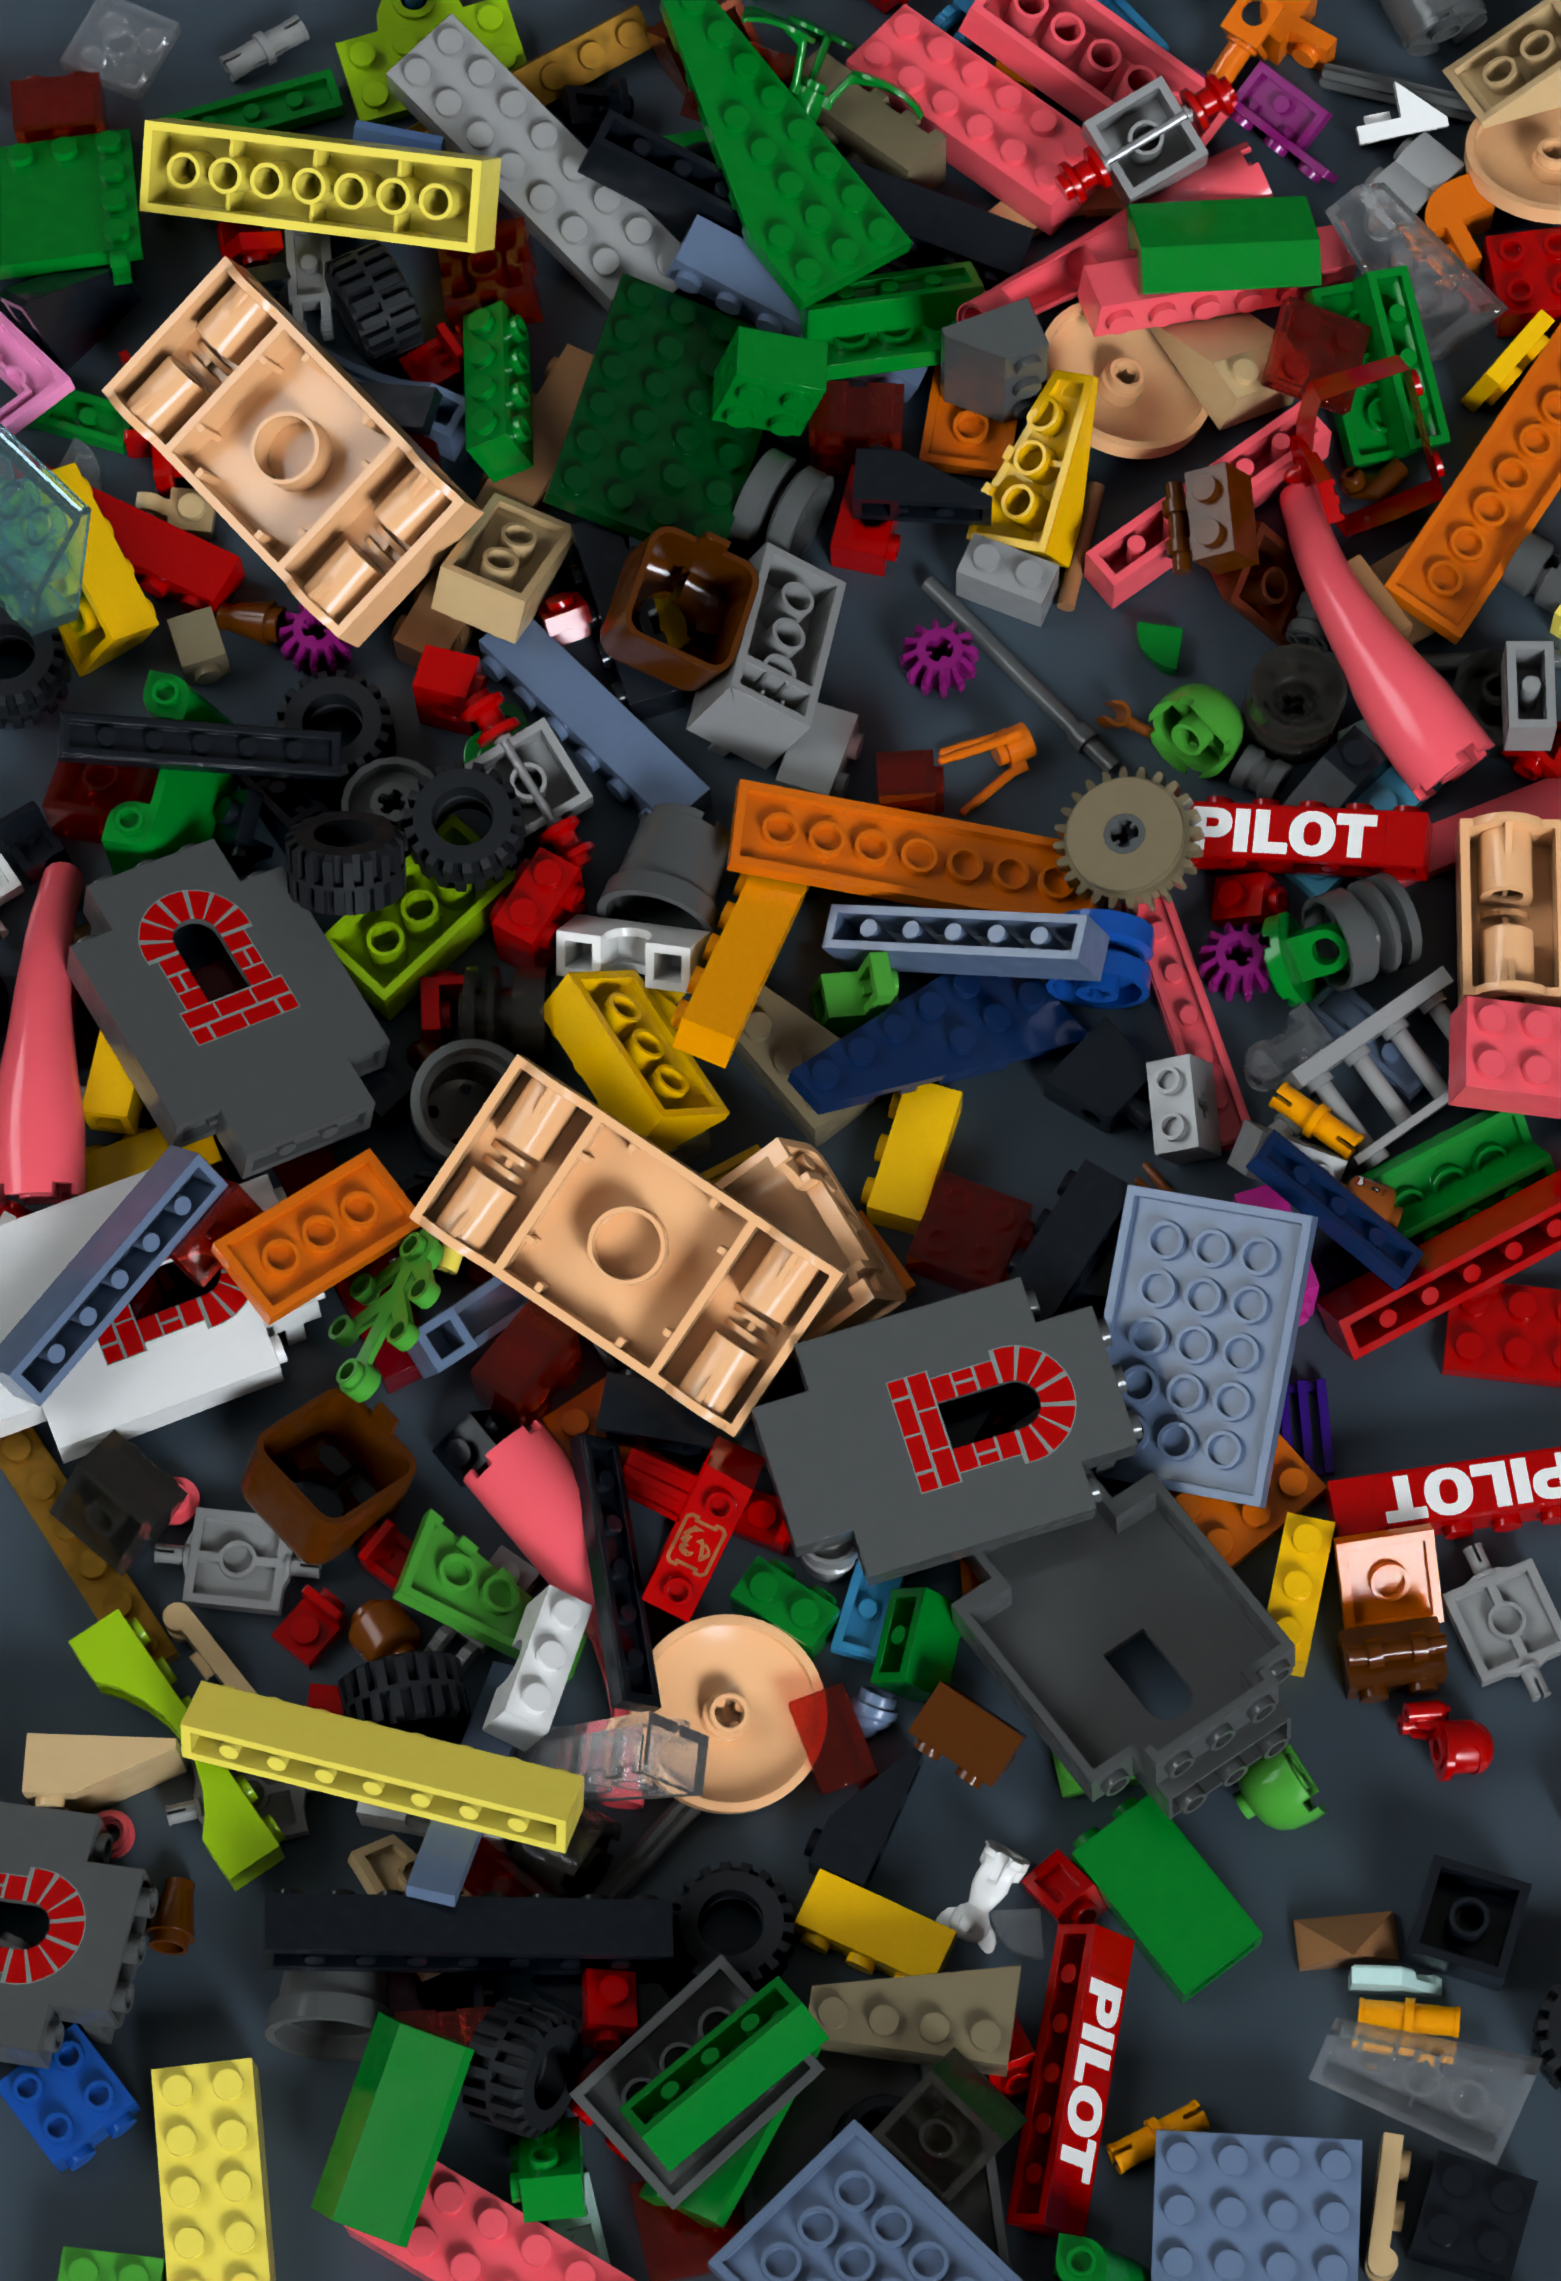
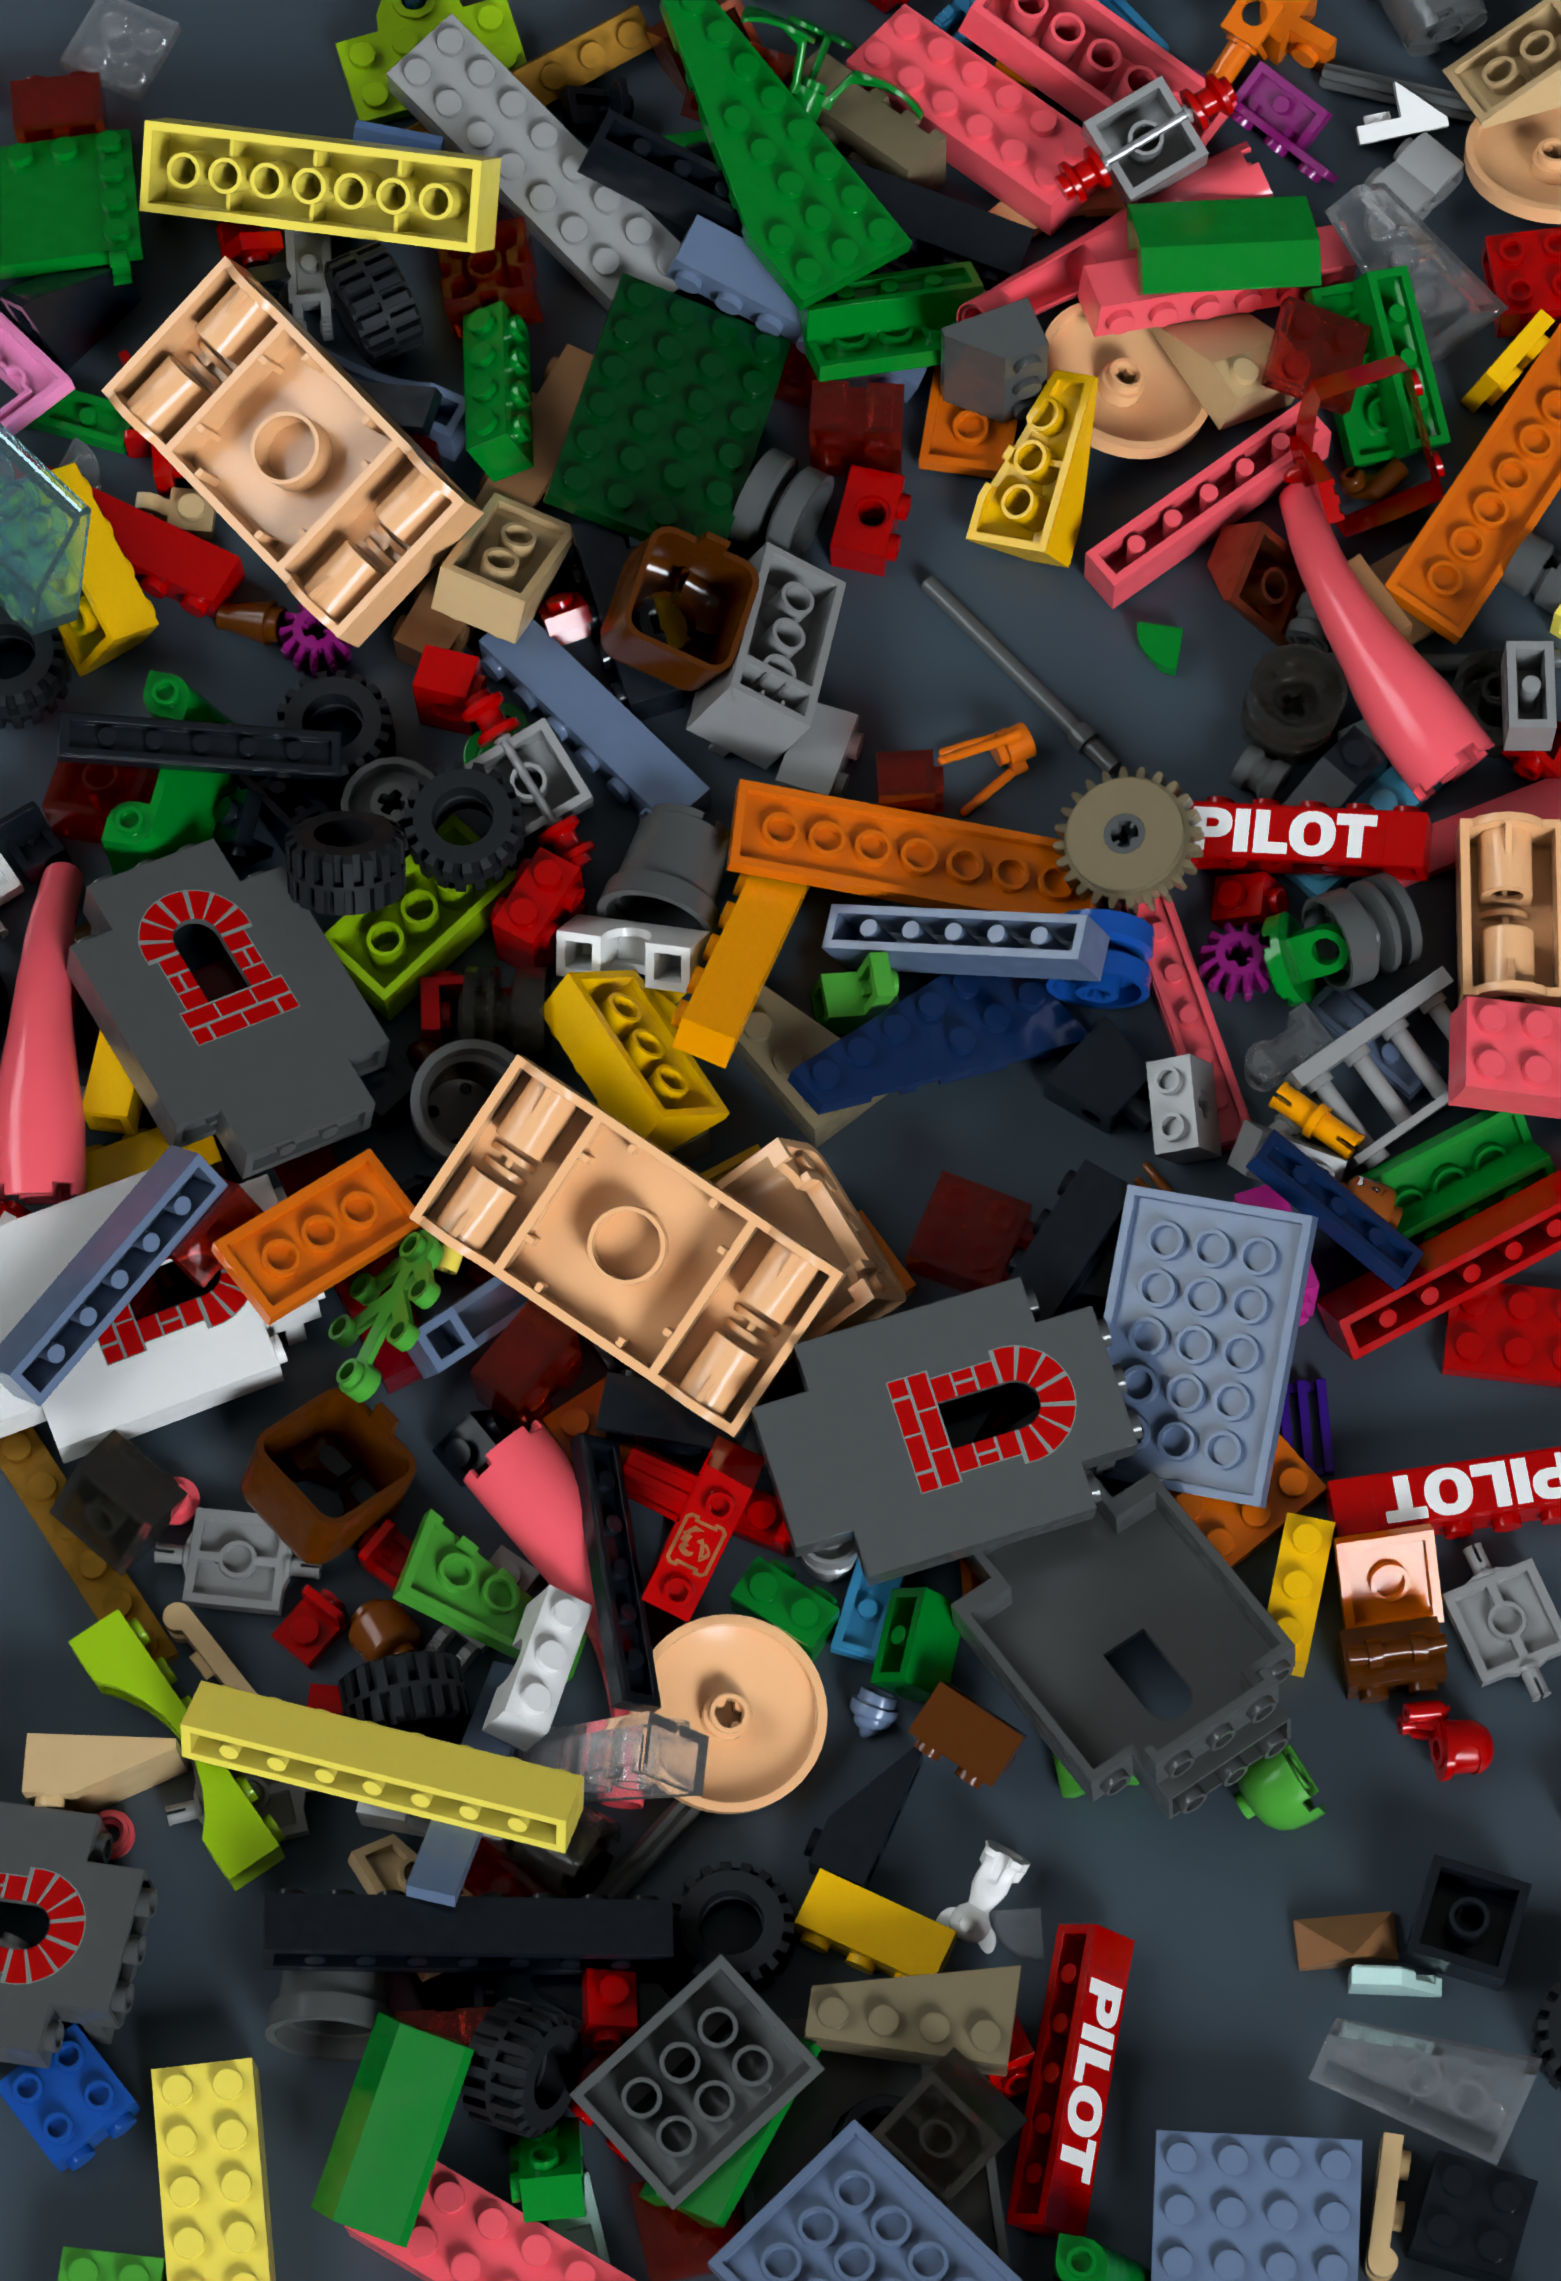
(173, 1923): reddish brown cone -> none
(199, 646): dark tan brick -> none
(264, 48): light grey pin -> none
(275, 106): green plate -> none
(437, 360): red bracket -> none
(720, 2080): green brick -> none
(769, 381): green brick -> none
(833, 1739): clear red panel -> none
(903, 488): black slope -> none
(911, 1156): yellow brick -> none
(925, 650): magenta gear -> none
(1007, 580): light grey brick -> none
(1064, 1891): red bracket -> none
(1074, 574): medium nougat bar -> none
(1123, 719): dark orange hand -> none
(1141, 2144): light orange pin -> none
(1165, 1897): green brick -> none
(1197, 729): bright green cylinder -> none
(1219, 520): reddish brown brick -> none
(1411, 2016): light orange pin -> none
(1457, 214): orange brick -> none

